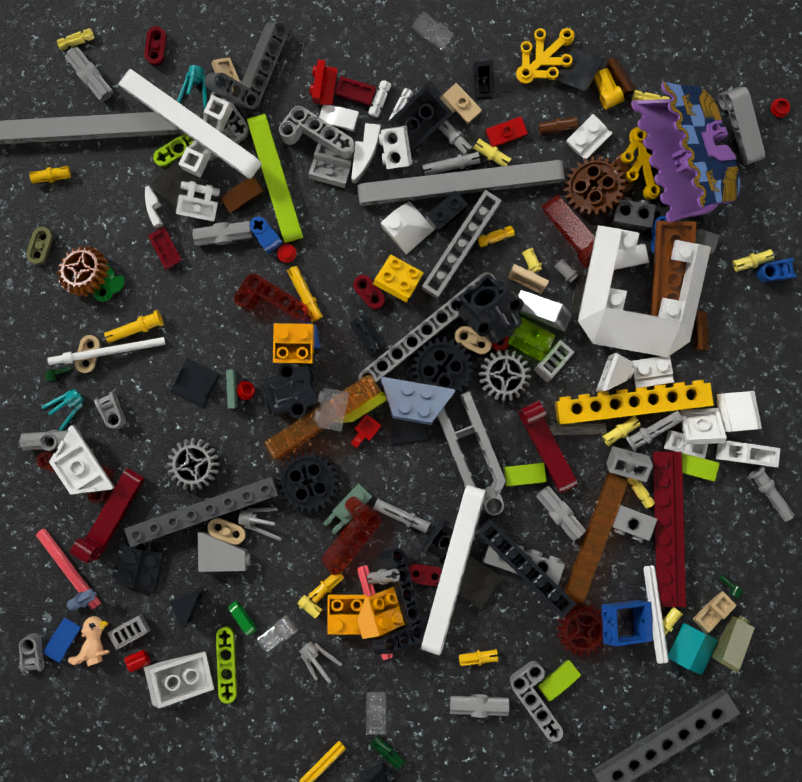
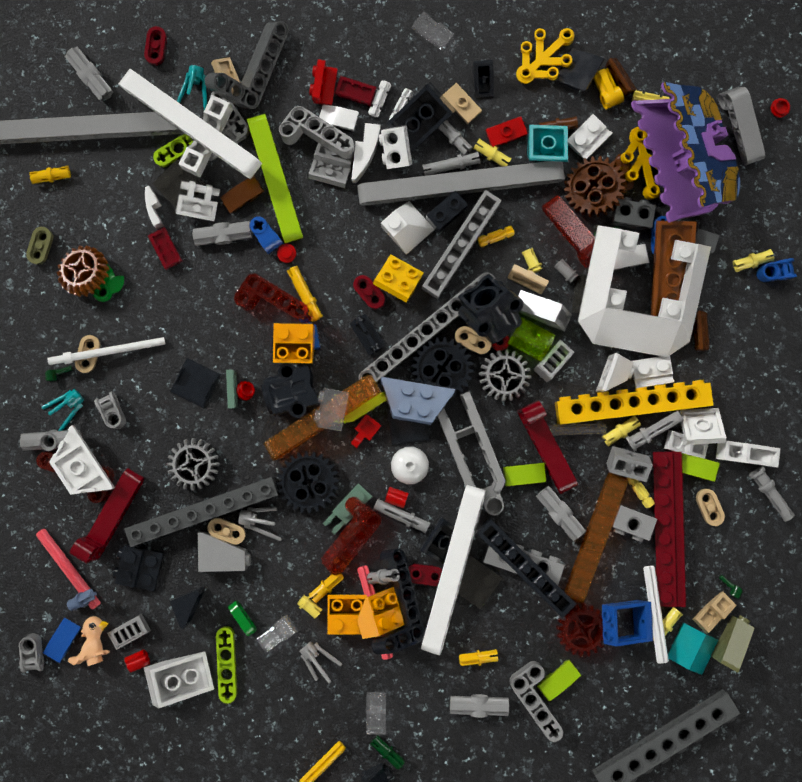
(75, 39): light yellow axle -> none
(142, 324): yellow pin -> none
(396, 497): none -> red piece
(409, 465): none -> white cylinder
(548, 143): none -> teal slope
(710, 506): none -> tan plate
(739, 411): white slope -> none

